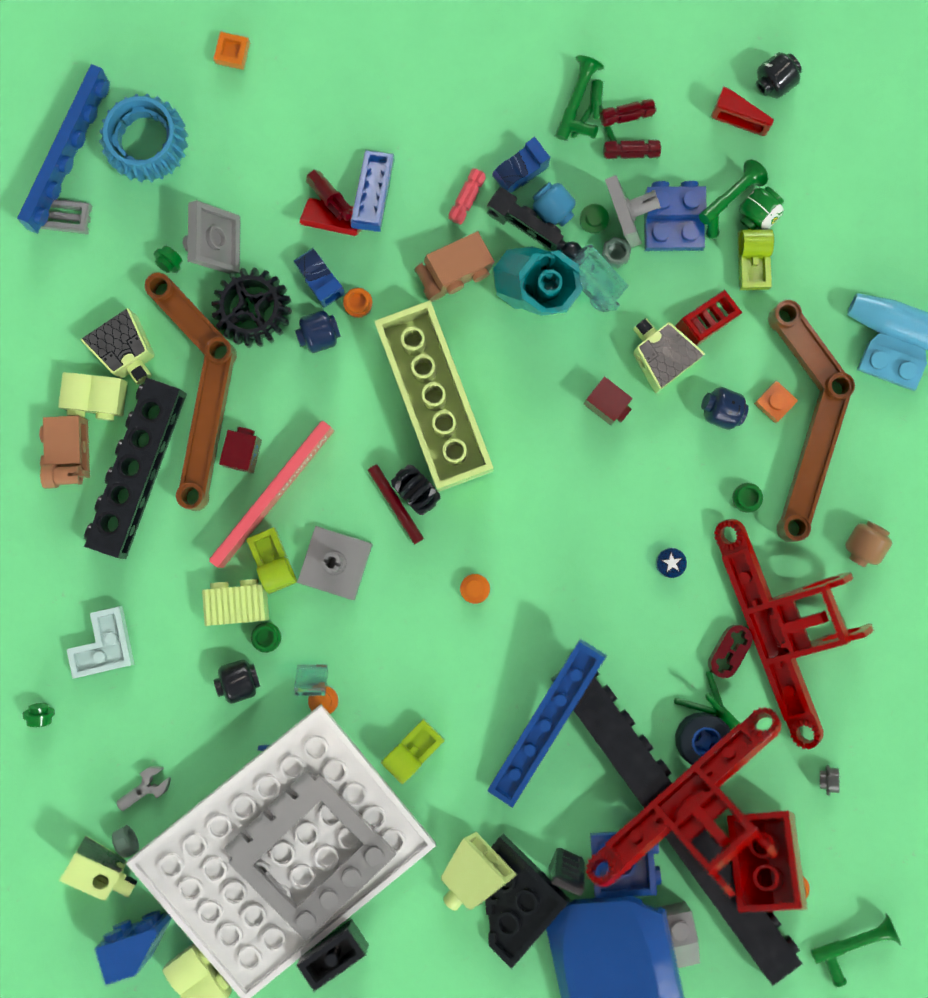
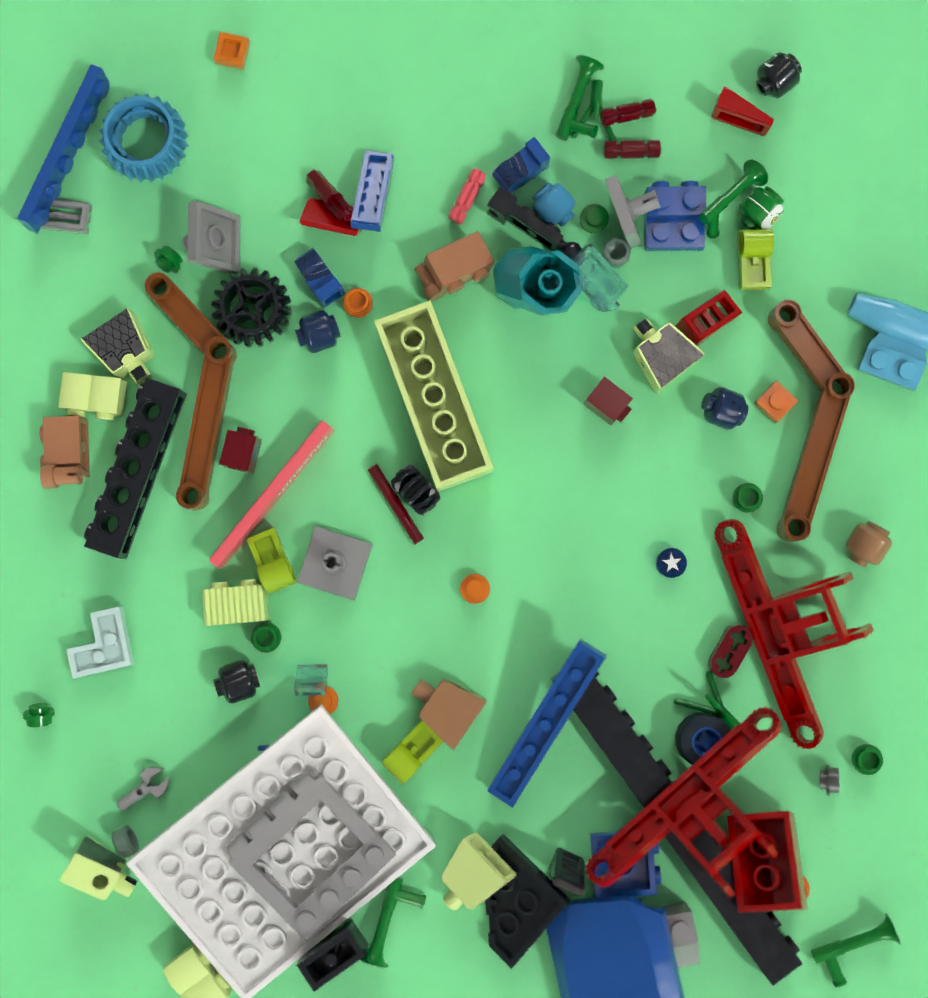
(130, 946): blue slope -> none
(393, 894): none -> green piece
(448, 709): none -> medium nougat torso
(867, 759): none -> green plate

